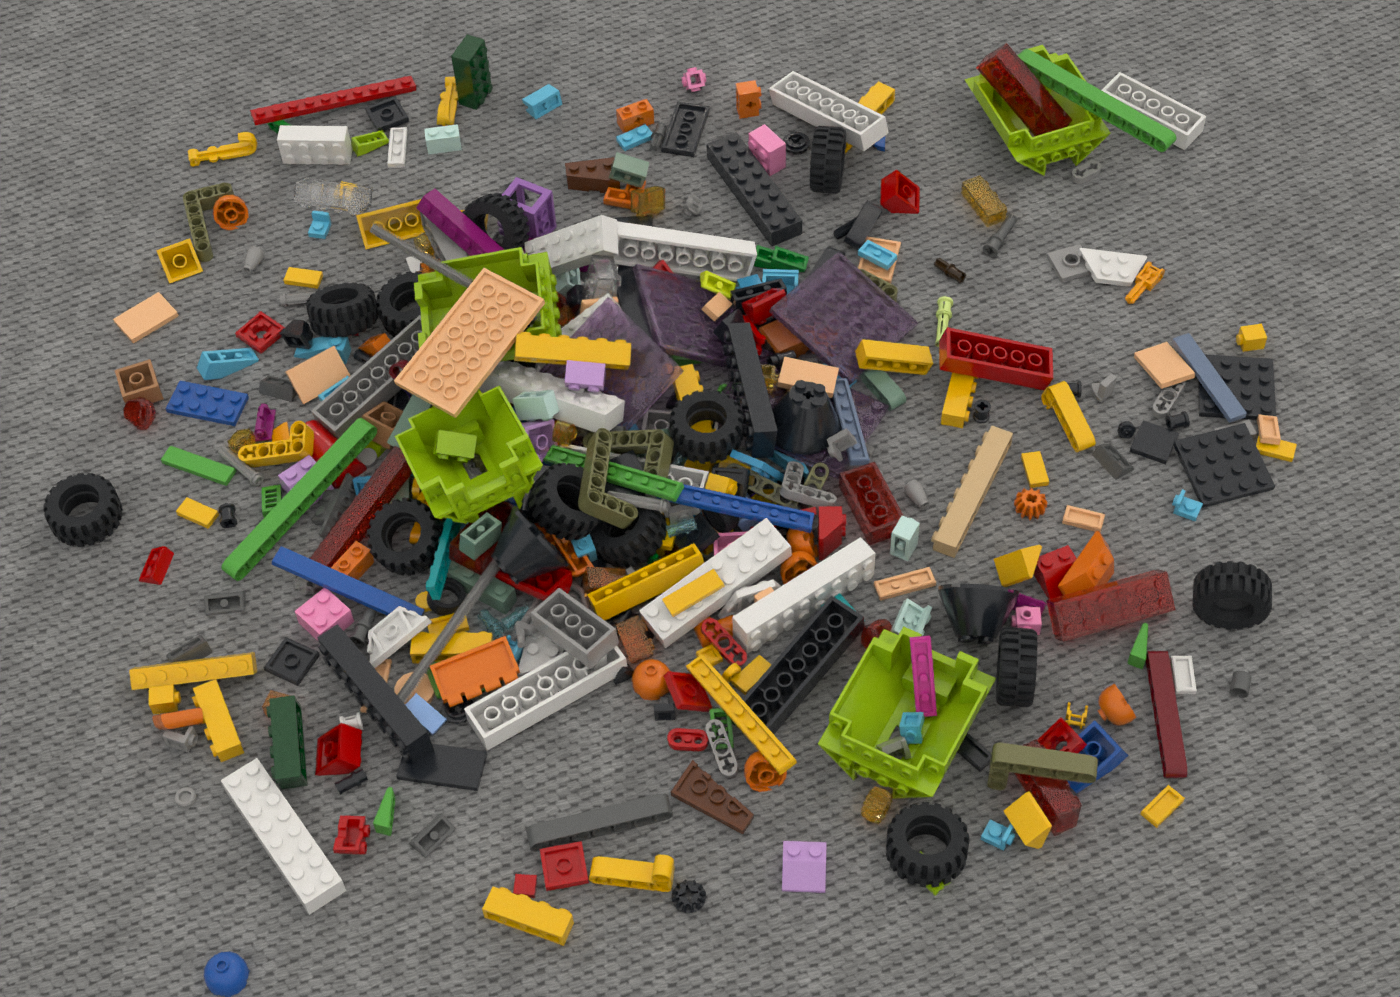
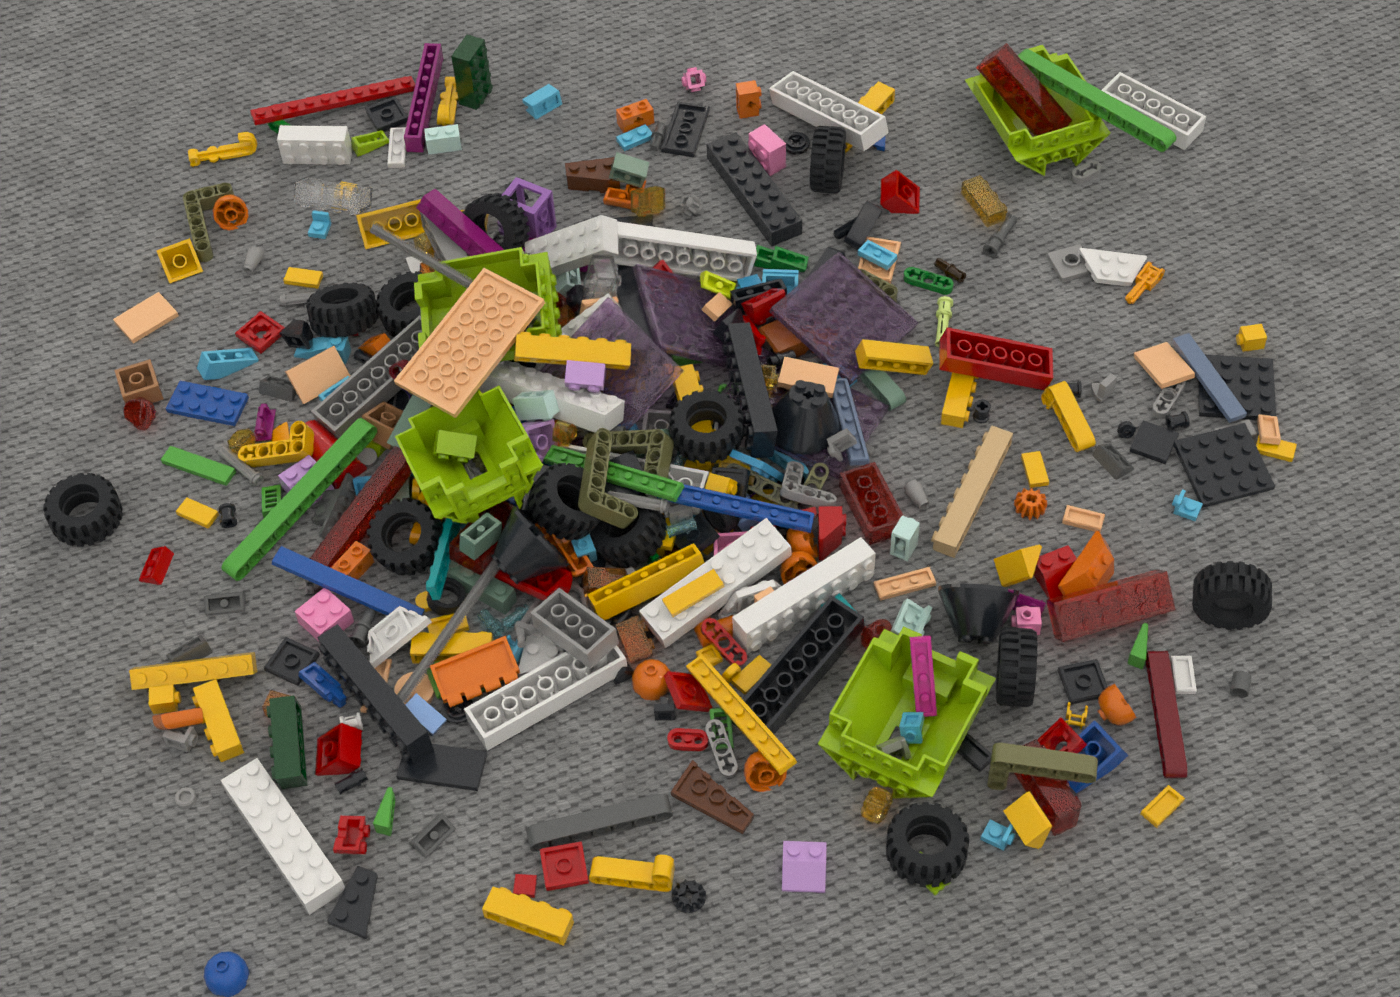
(323, 684): none -> blue hinge
(354, 906): none -> black wing
(423, 97): none -> magenta brick
(917, 273): none -> green beam
(1082, 681): none -> black tile

